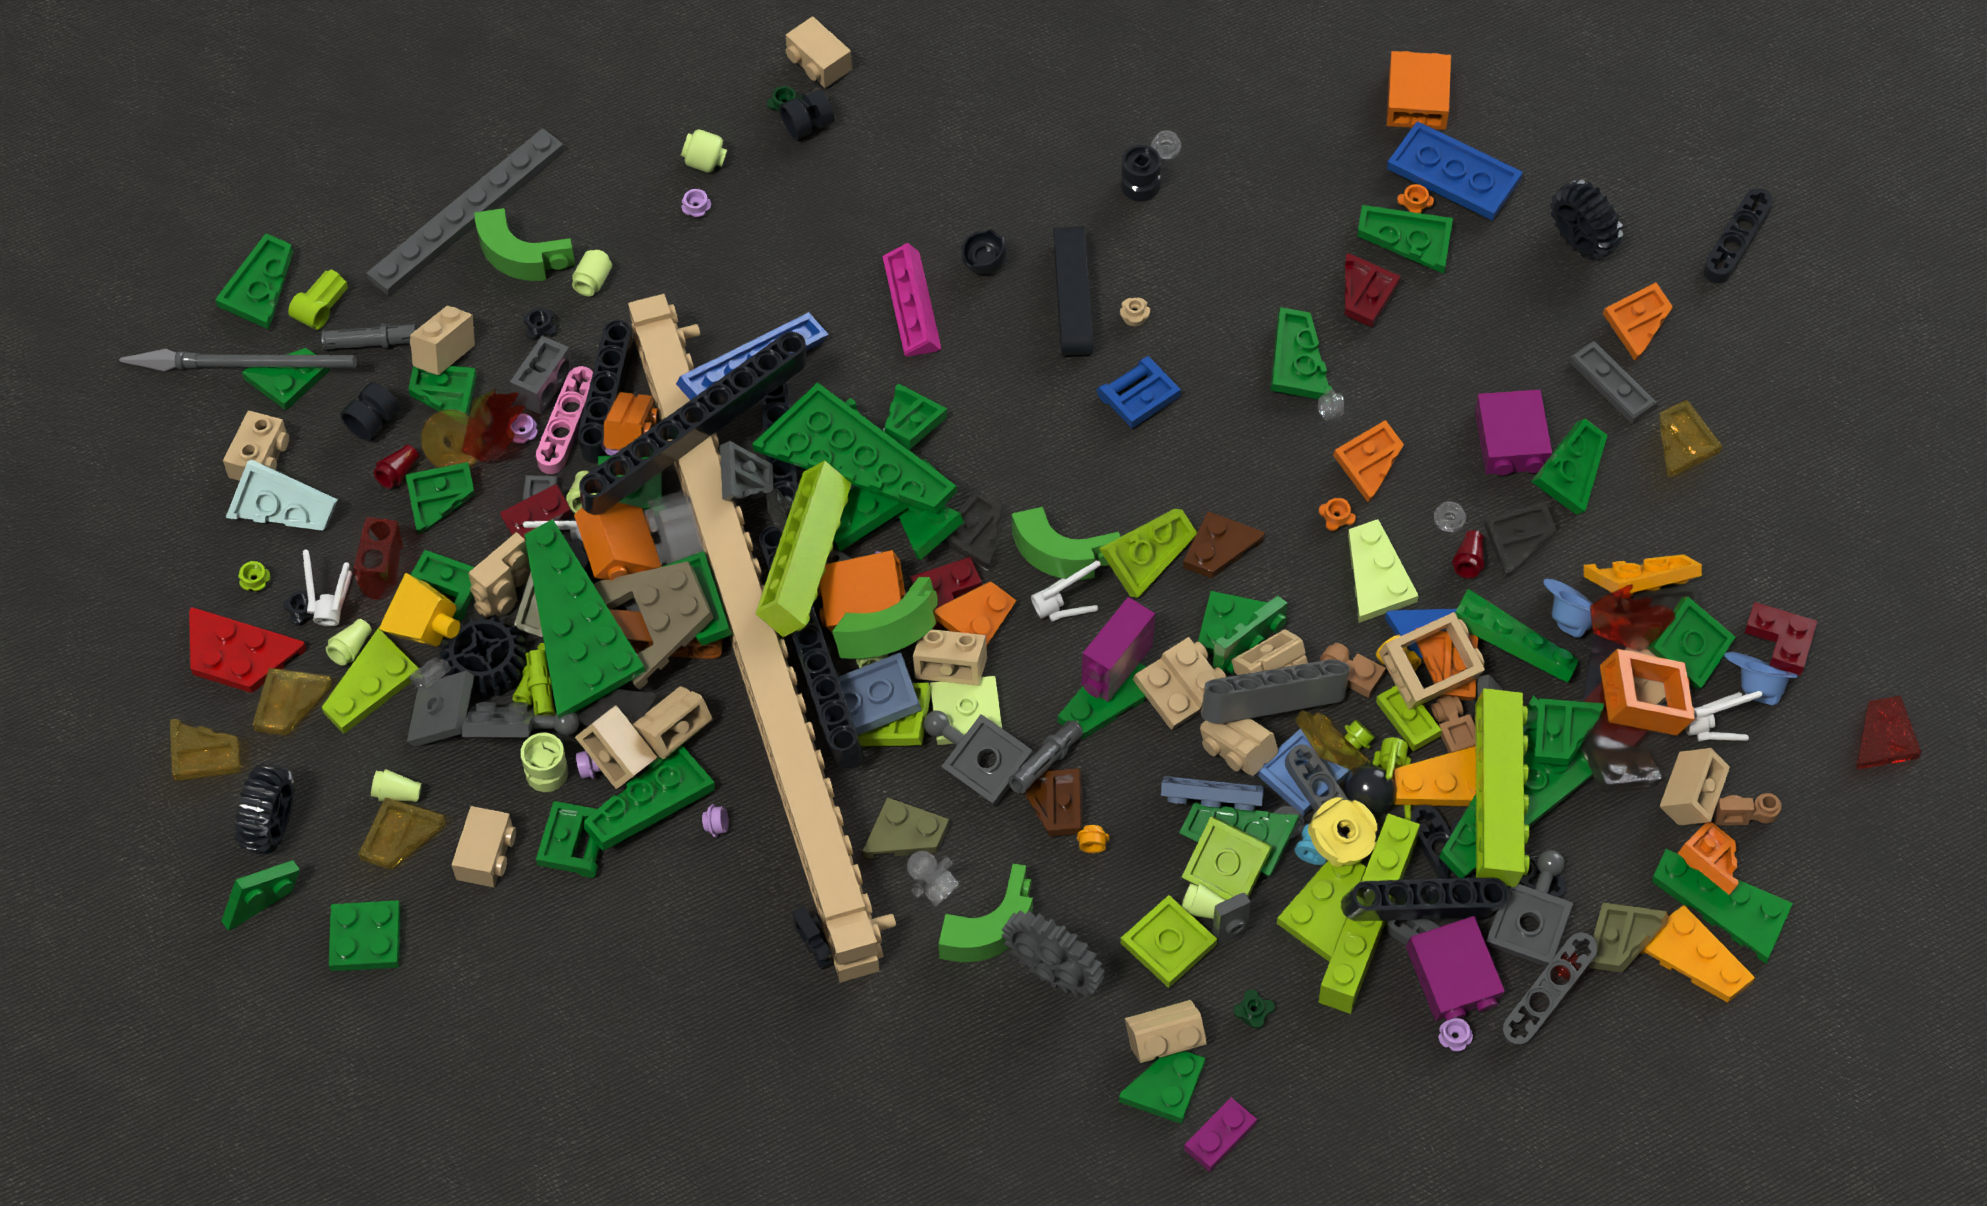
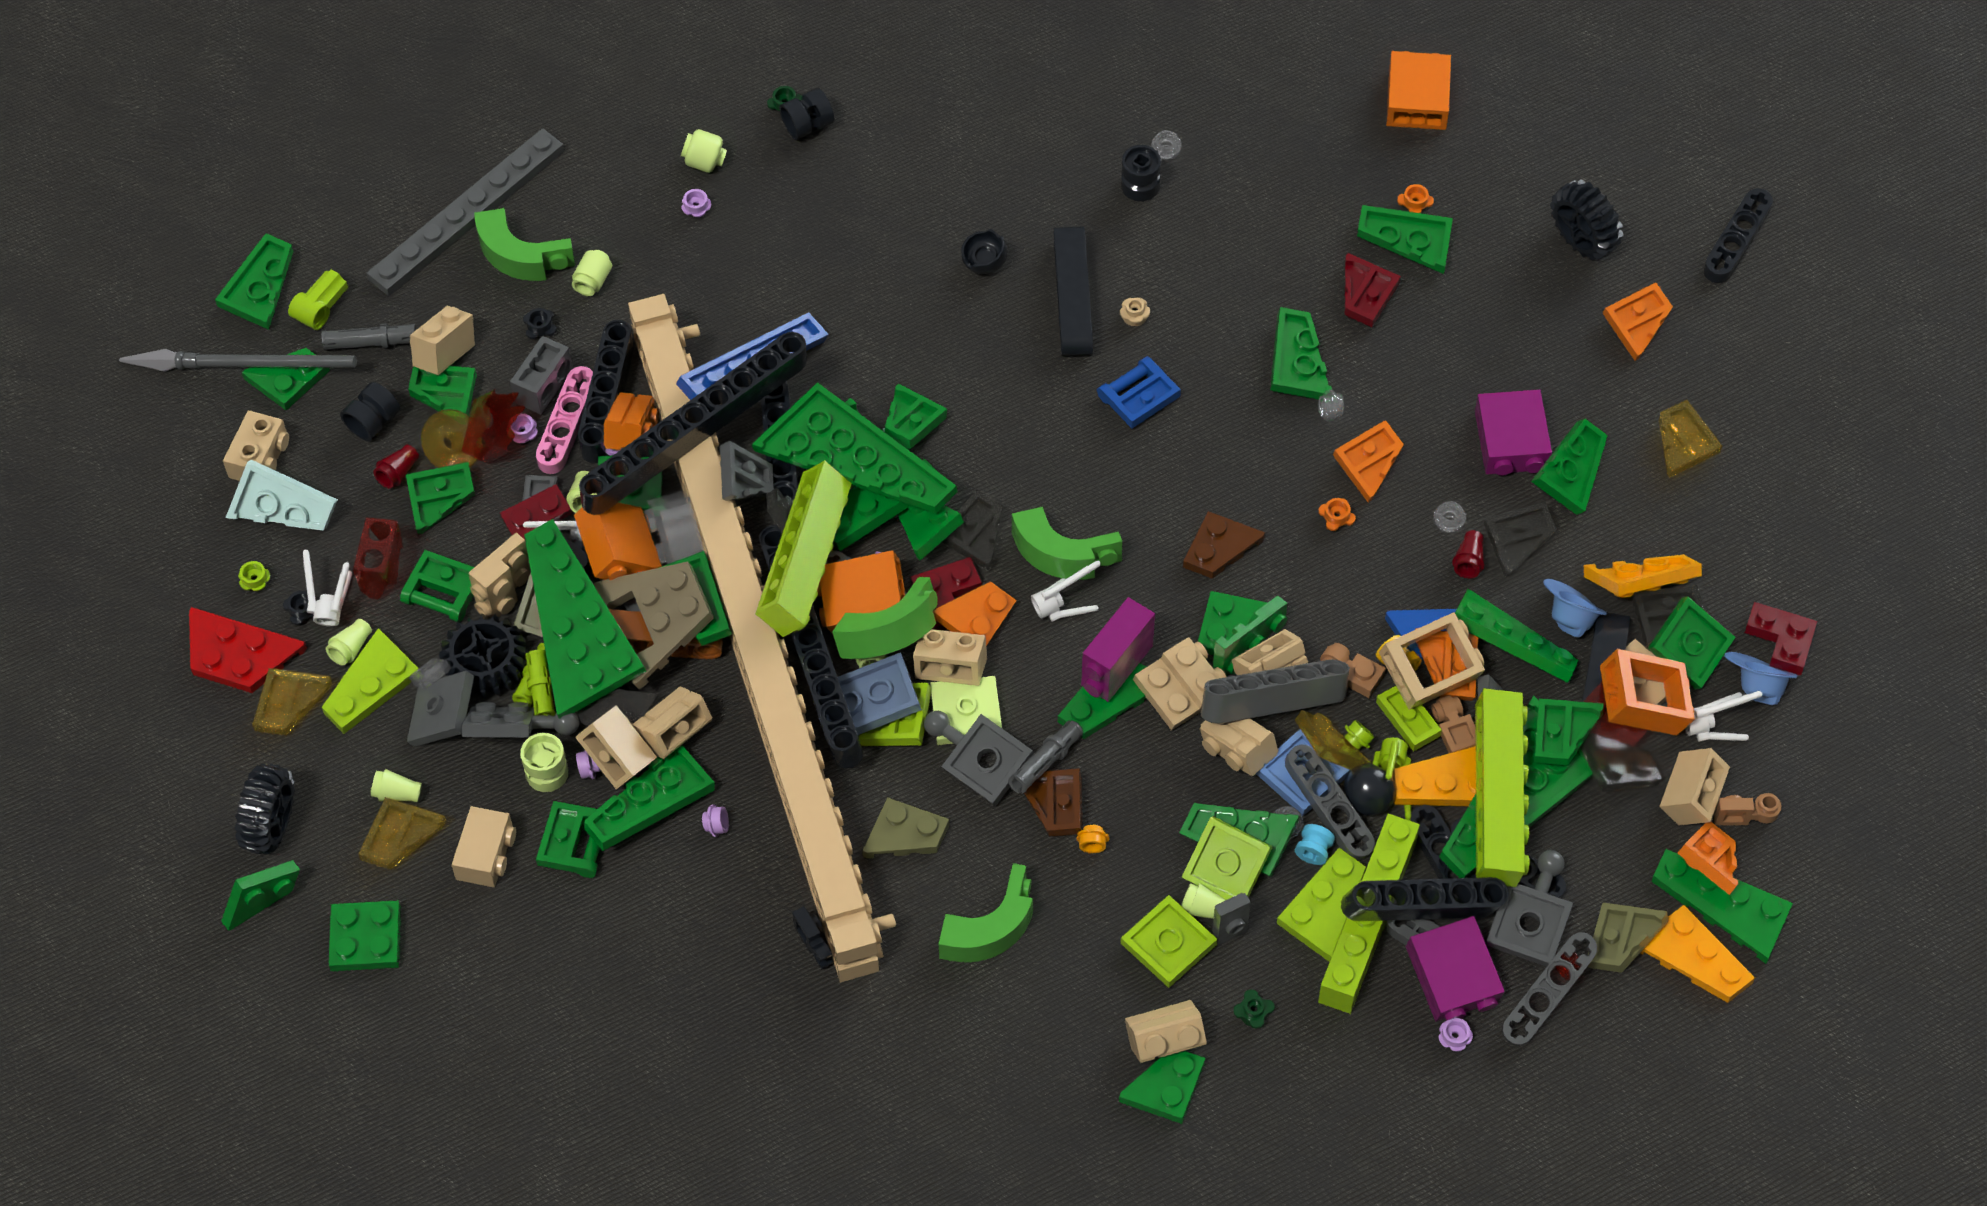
(202, 752): clear yellow wing -> none
(420, 613): yellow torso -> none
(818, 52): tan brick -> none
(911, 301): dark pink slope -> none
(932, 879): clear hips -> none
(1053, 953): dark grey gear -> none
(1148, 550): lime wing -> none
(1212, 792): sand blue plate -> none
(1220, 1134): magenta plate -> none
(1328, 841): light yellow plate -> none
(1378, 572): yellowish green wing -> none
(1454, 170): blue plate -> none
(1613, 382): dark grey tile -> none
(1613, 612): clear red piece -> none
(1887, 734): clear red wing -> none

